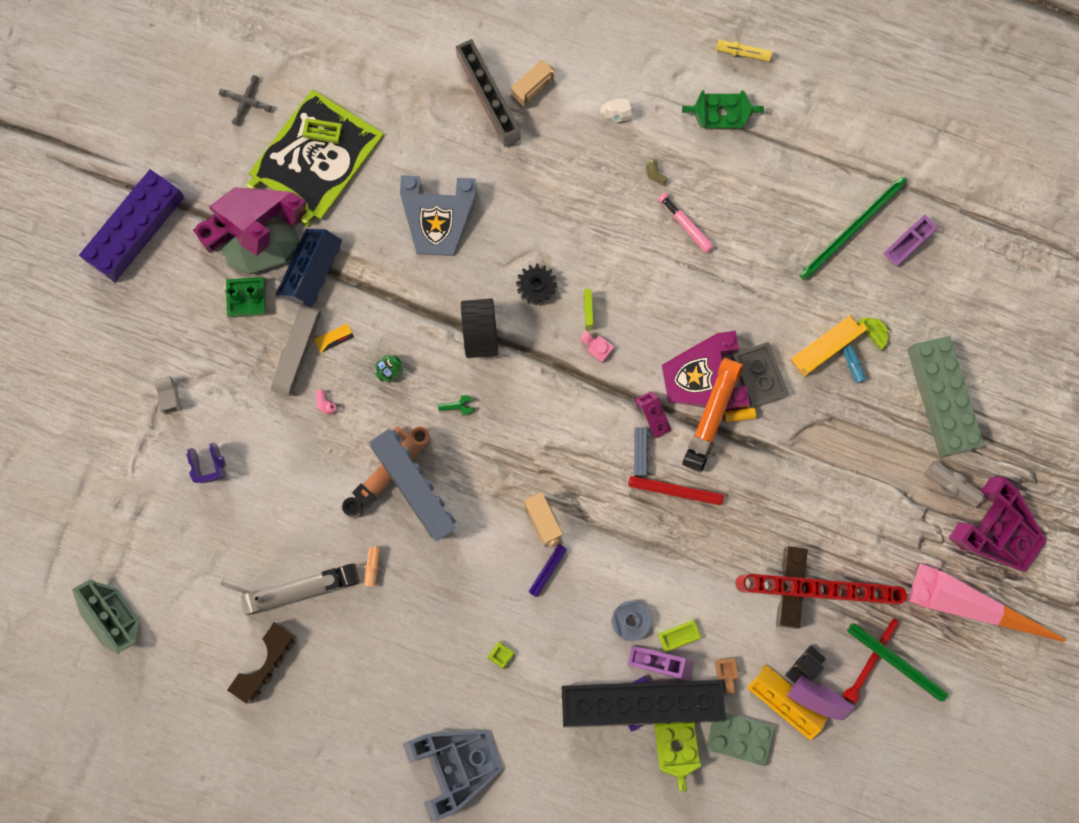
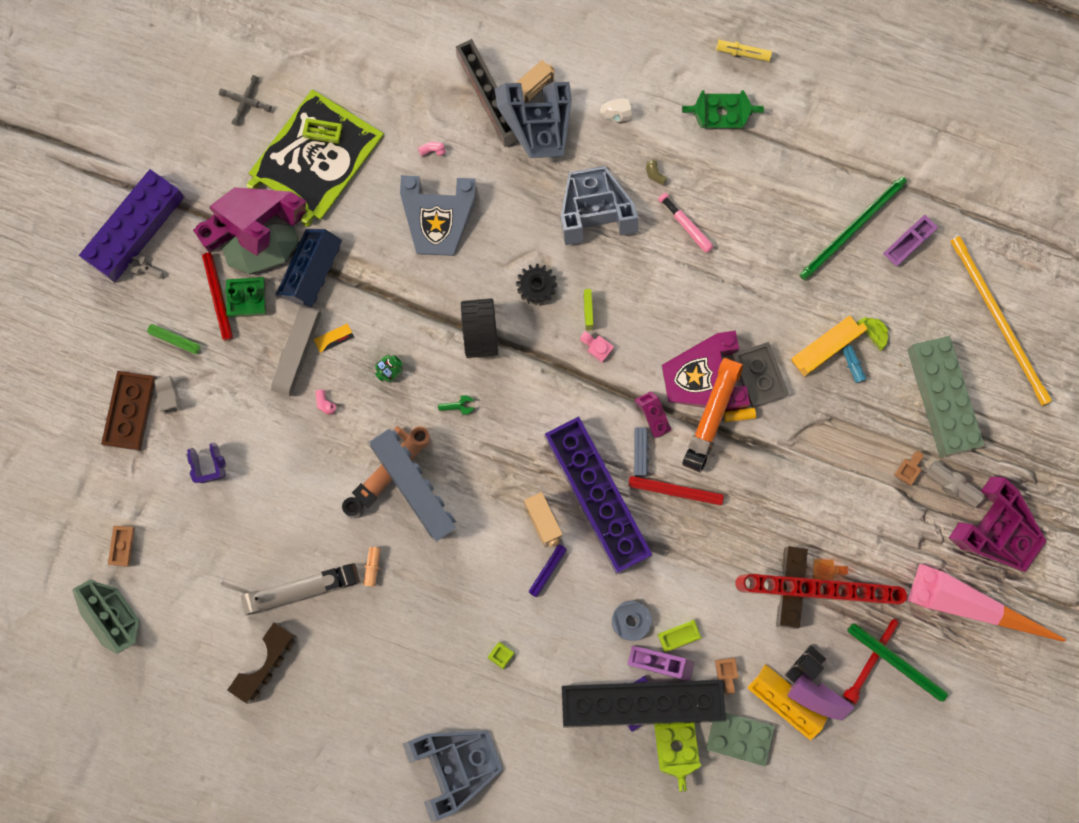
(121, 546): none -> medium nougat plate
(128, 411): none -> reddish brown tile
(144, 267): none -> light grey bar
(173, 339): none -> bright green axle
(217, 296): none -> red axle
(432, 146): none -> bright pink arm
(537, 126): none -> sand blue wedge
(595, 199): none -> sand blue wedge
(597, 495): none -> dark purple brick
(825, 569): none -> clear orange plate
(908, 469): none -> medium nougat plate
(1039, 390): none -> yellow piece

